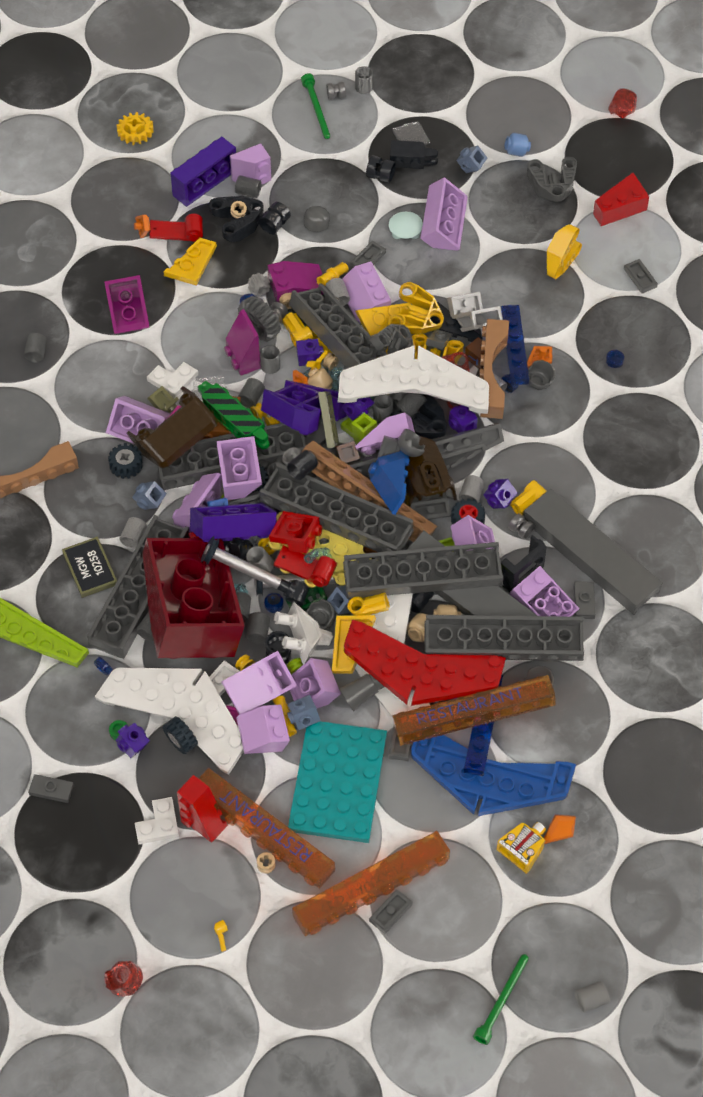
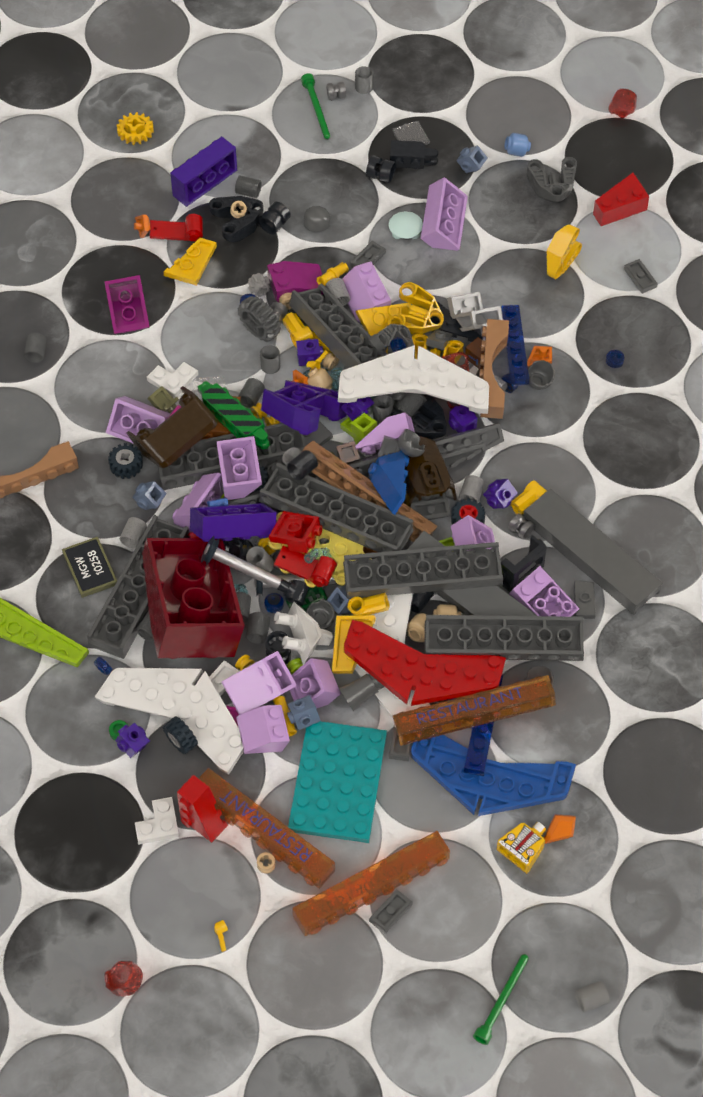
(51, 788): dark grey plate -> none
(243, 345): magenta slope -> none
(251, 163): lavender slope -> none
(328, 419): olive tile -> none
(397, 344): none -> clear blue tile

